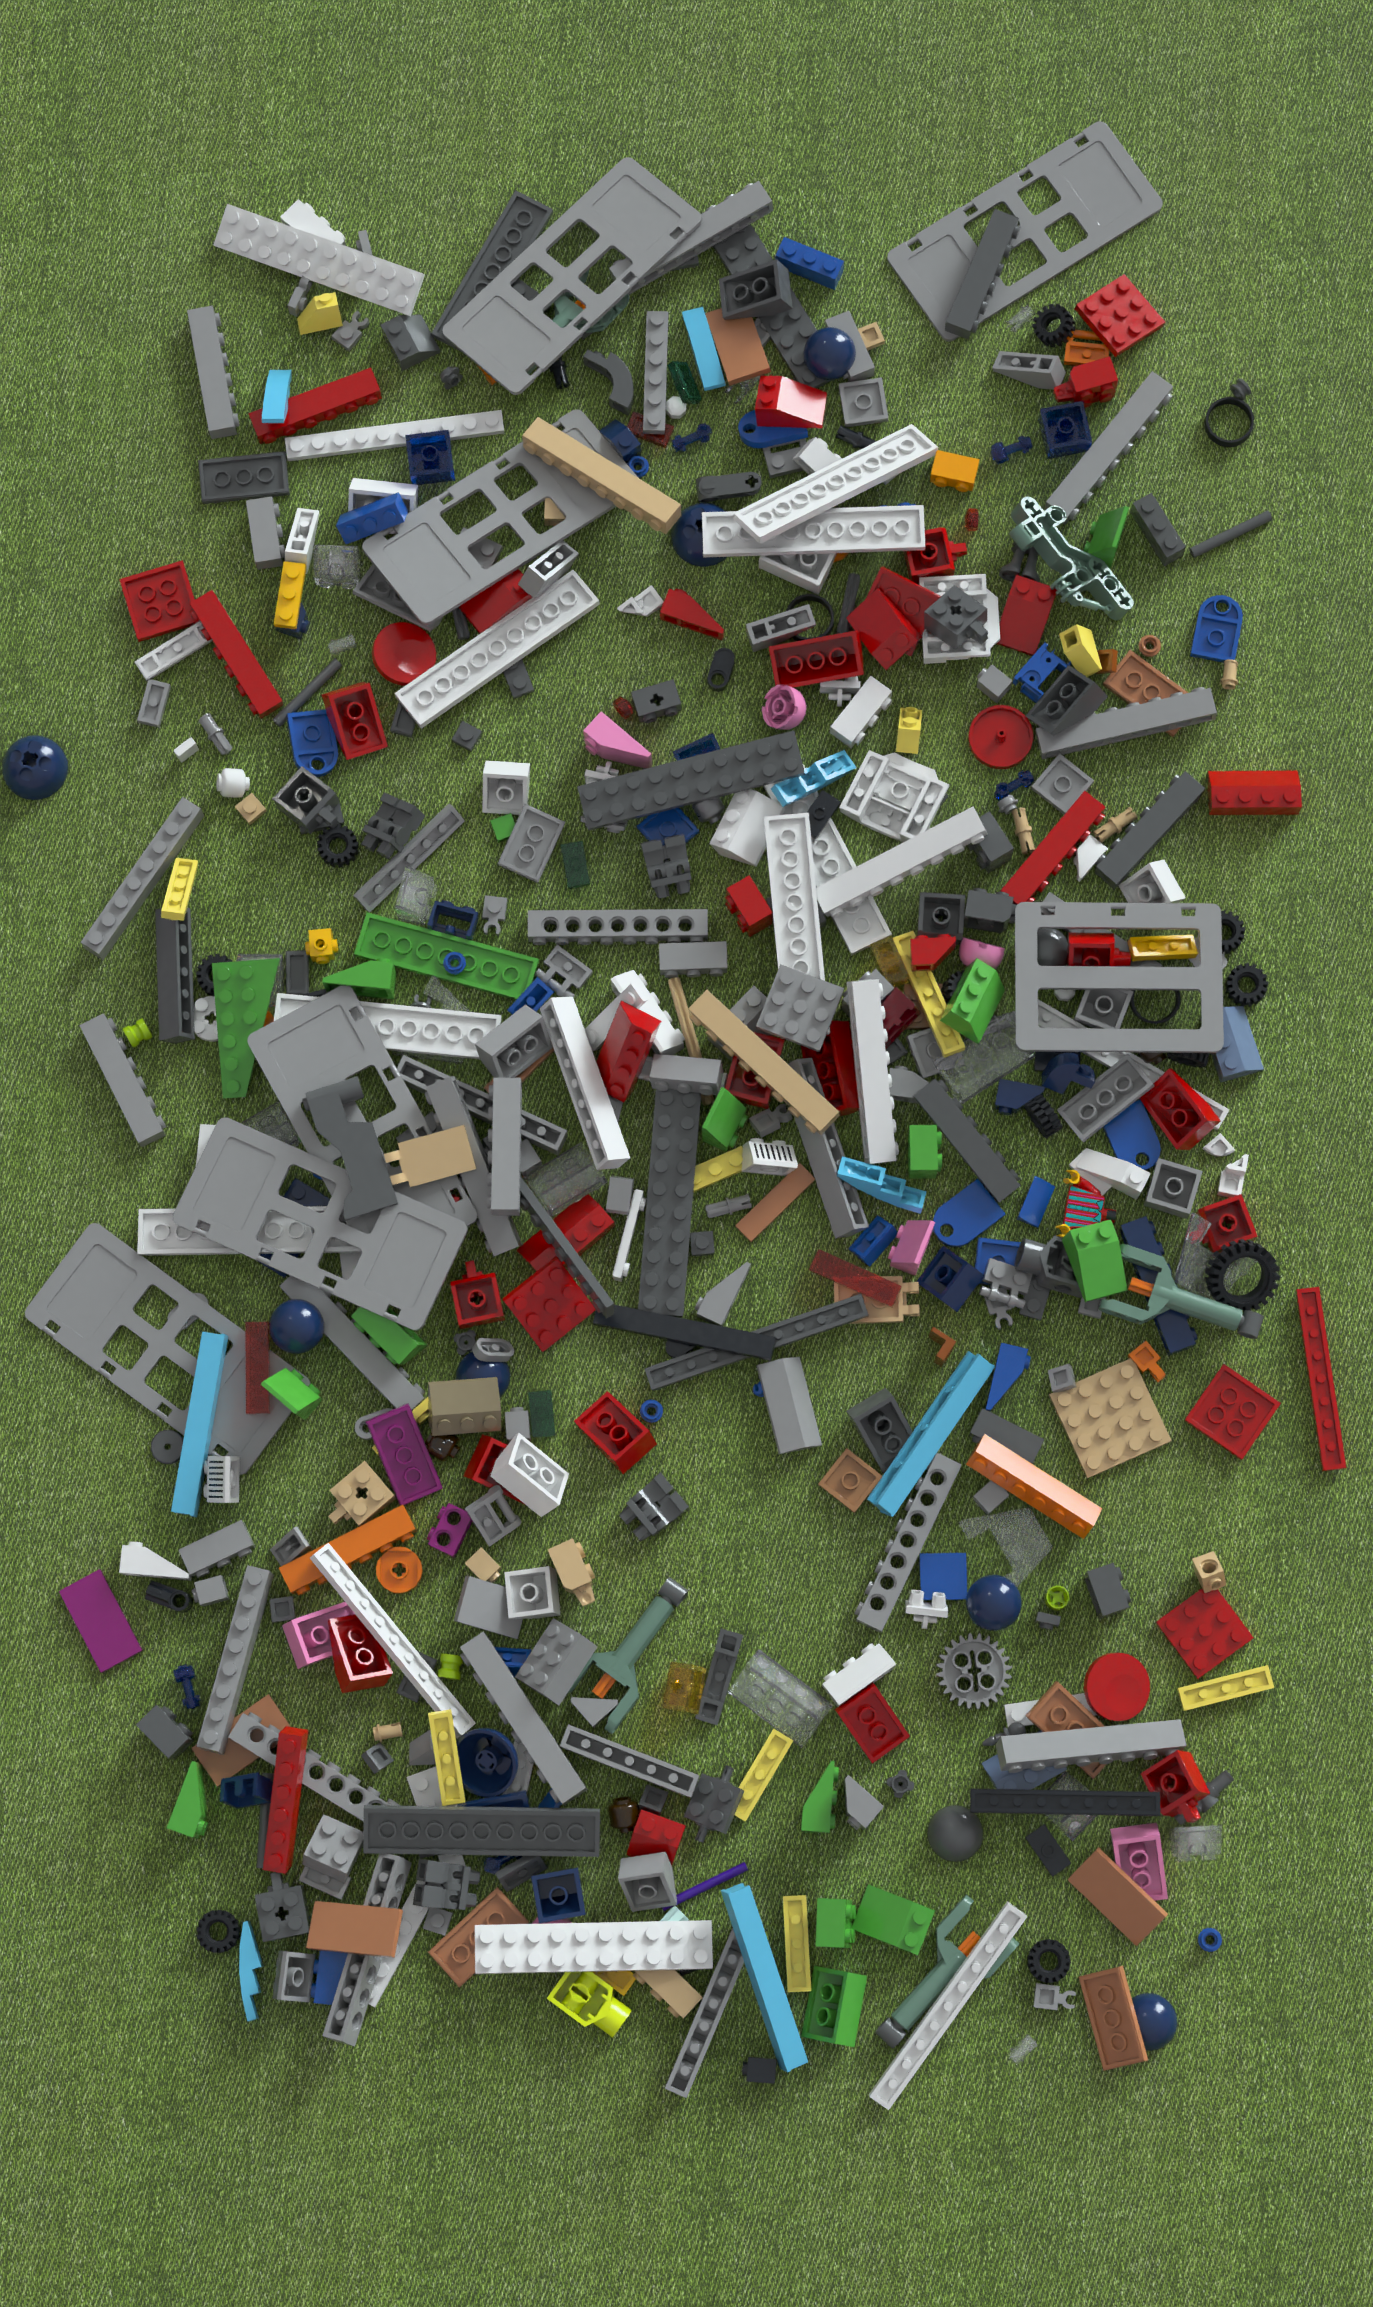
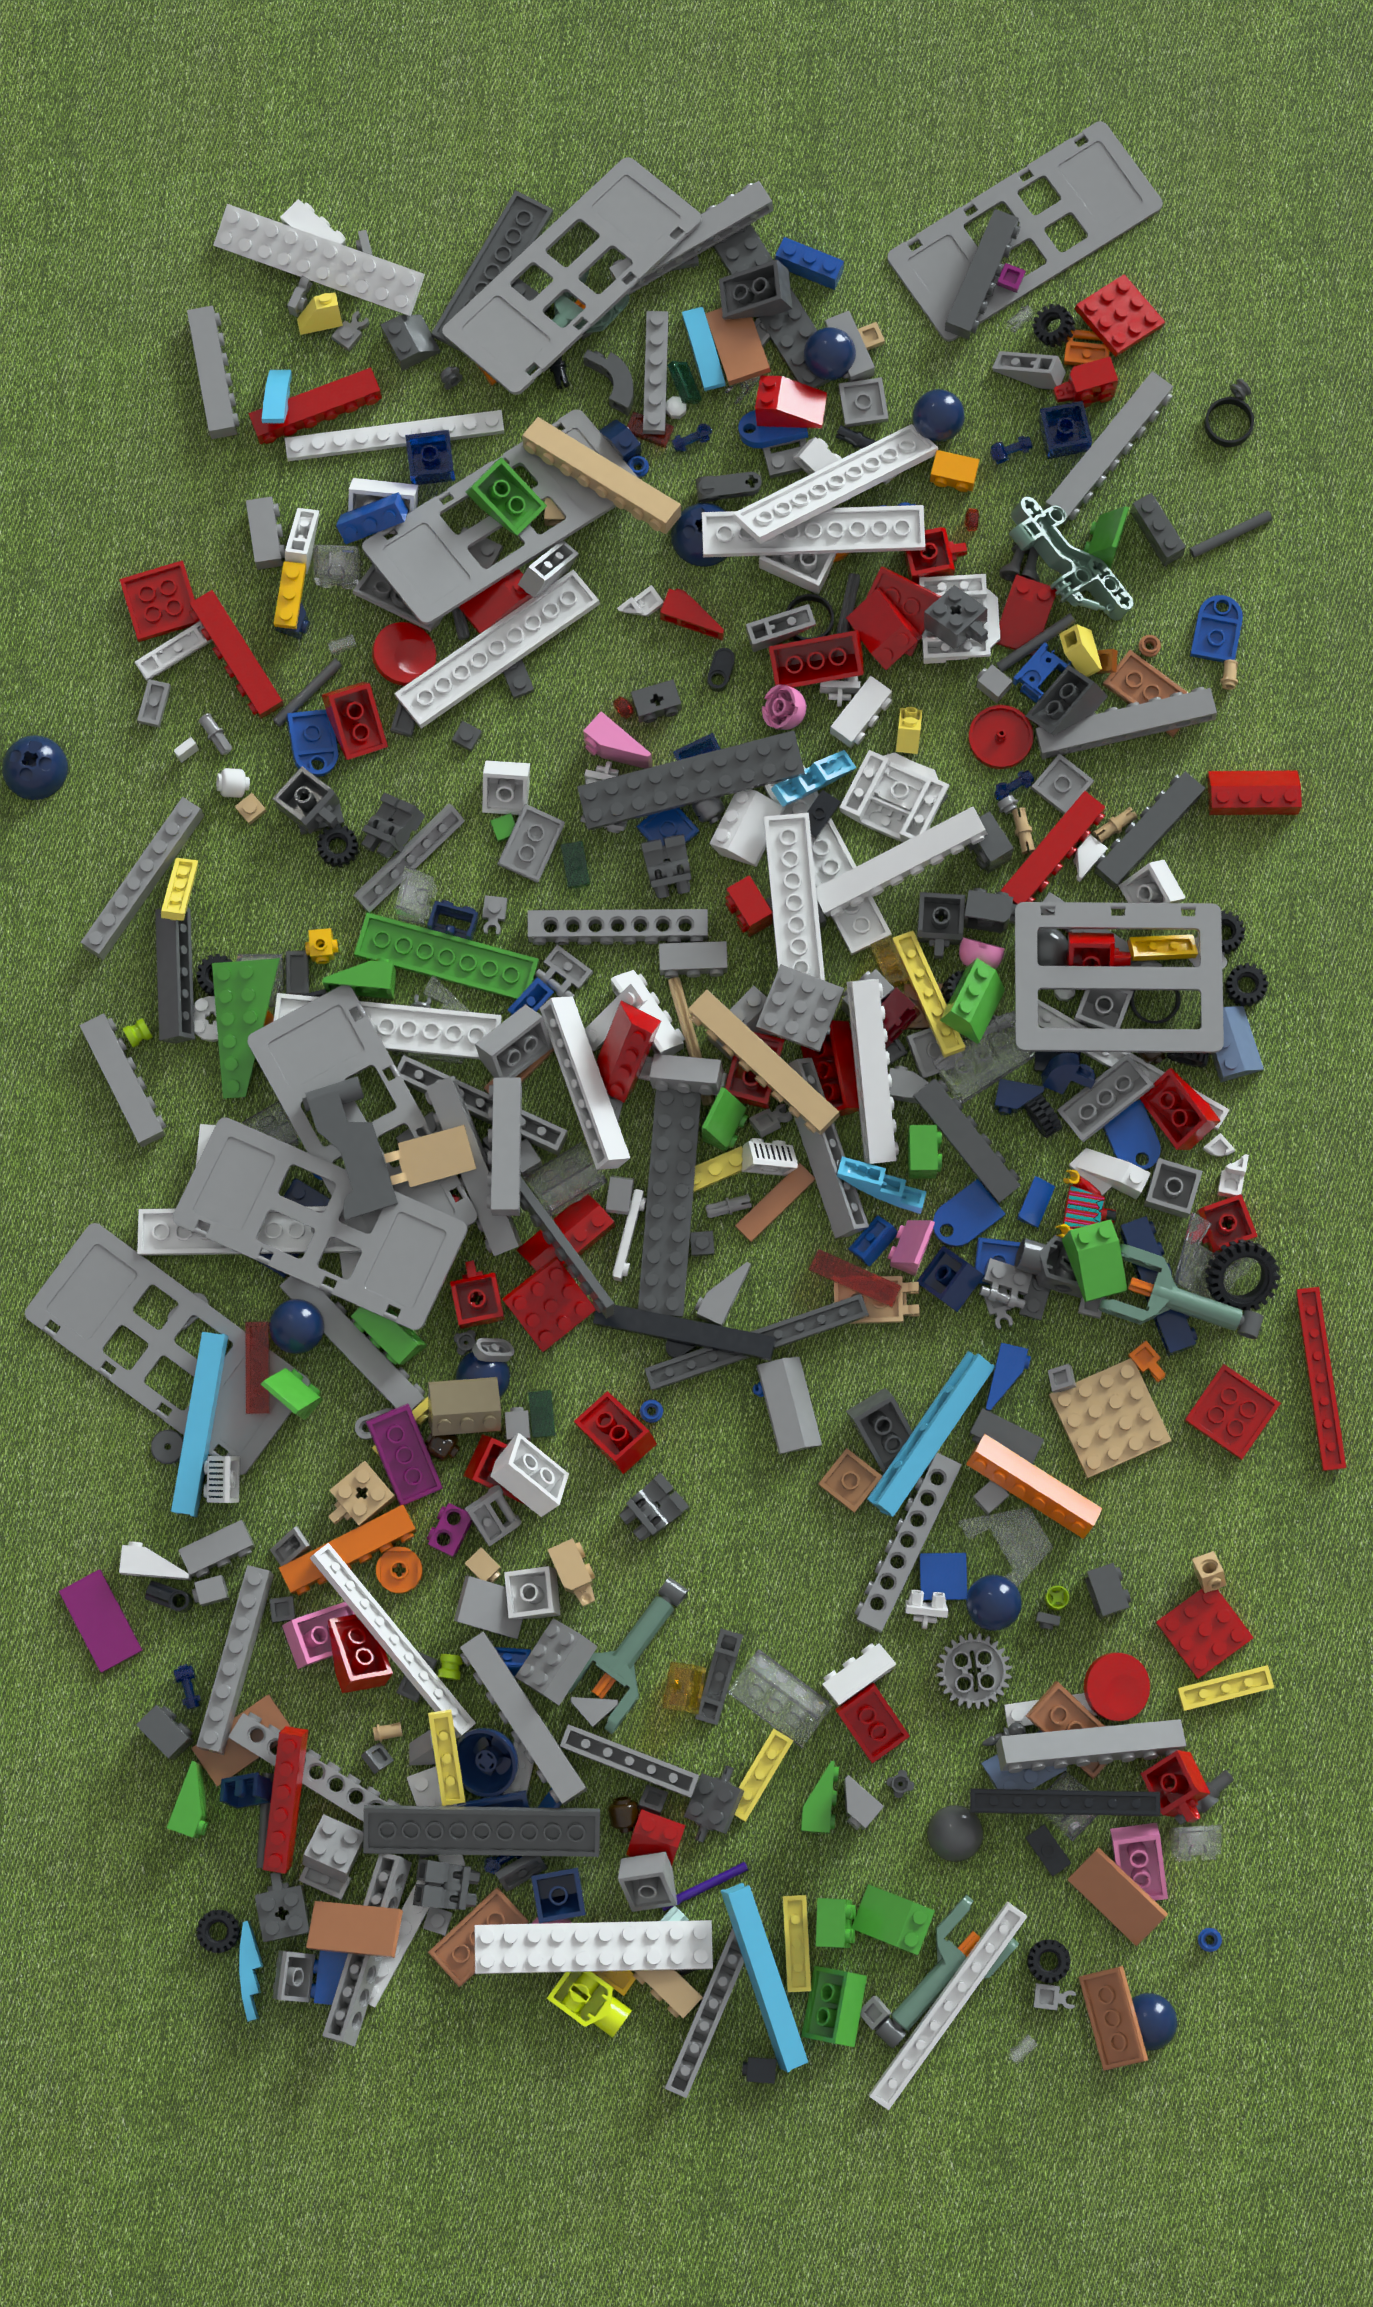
(243, 477): dark grey tile -> none
(451, 957): blue plate -> none
(506, 497): none -> bright green slope
(874, 2012): none -> light grey plate
(930, 952): red slope -> none
(938, 415): none -> dark blue piece
(947, 1345): dark orange panel -> none
(1011, 277): none -> magenta plate
(1036, 642): none -> dark grey piece

